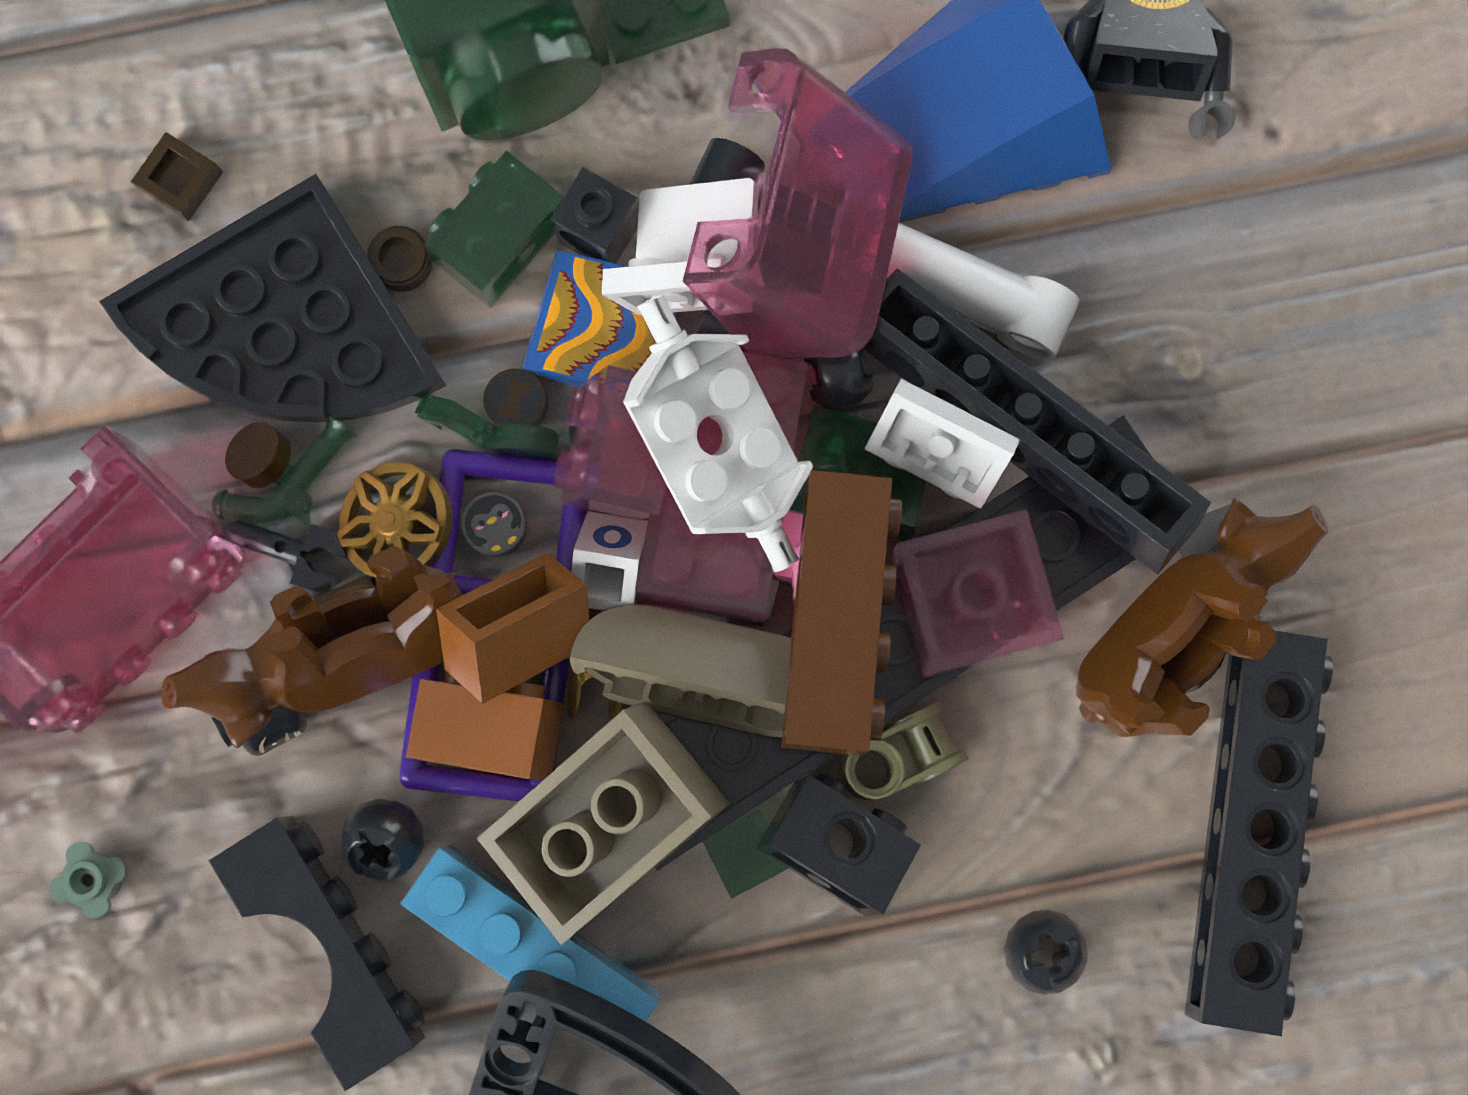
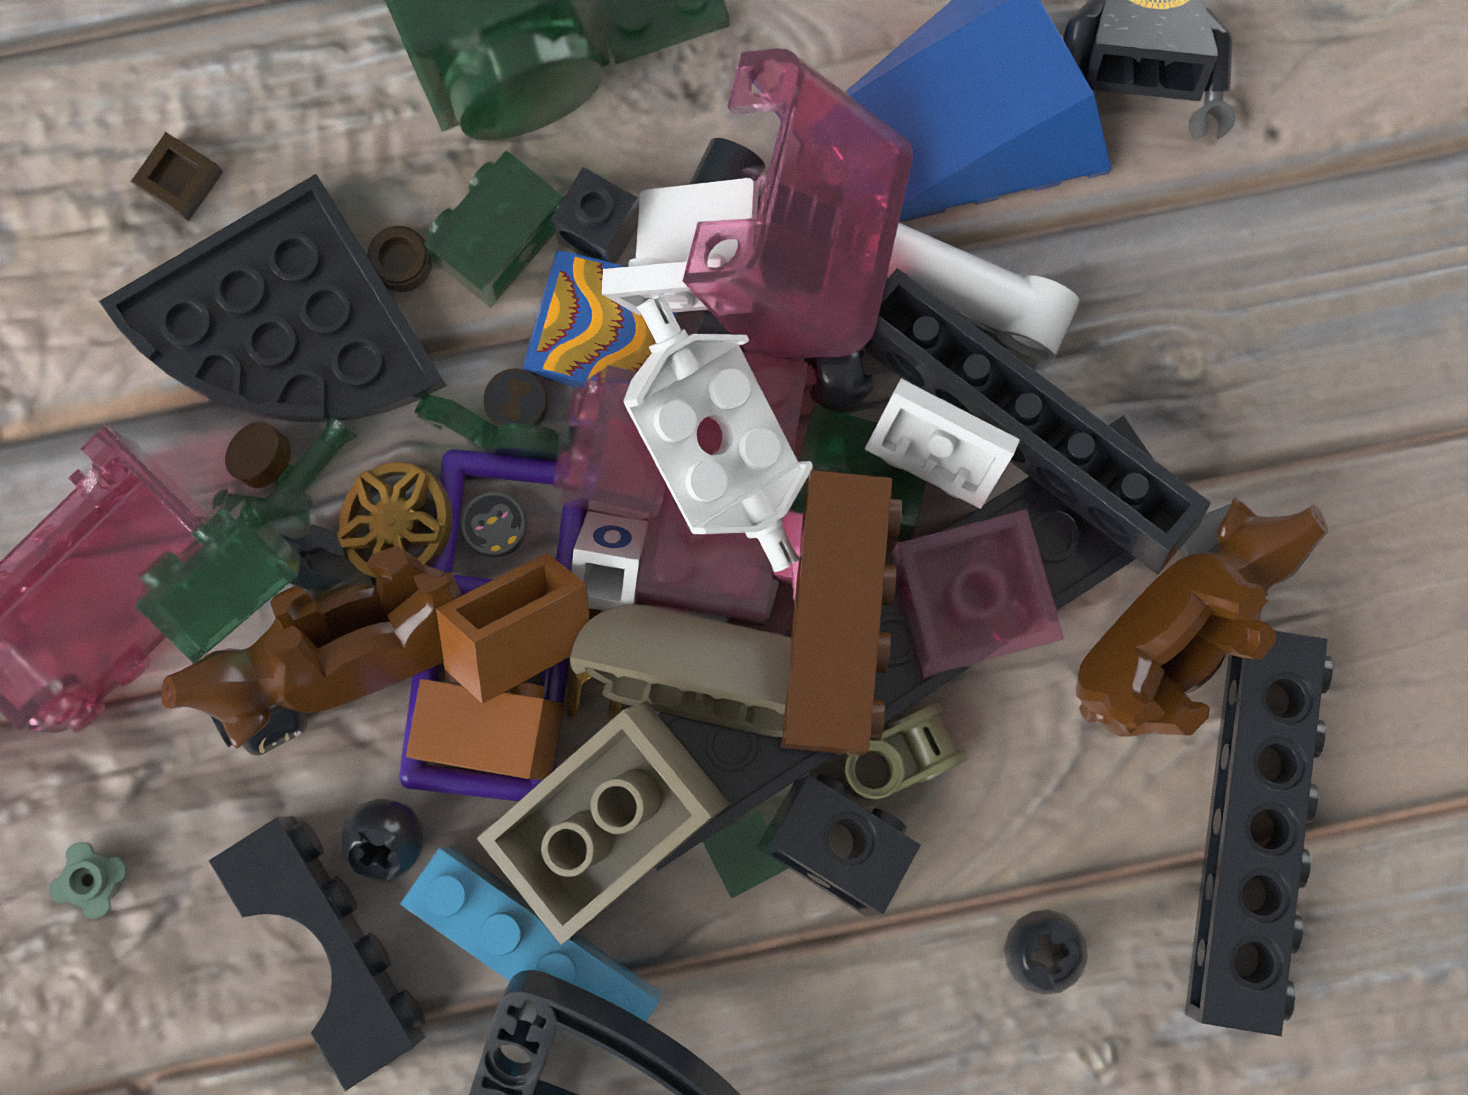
(217, 579): none -> clear green brick

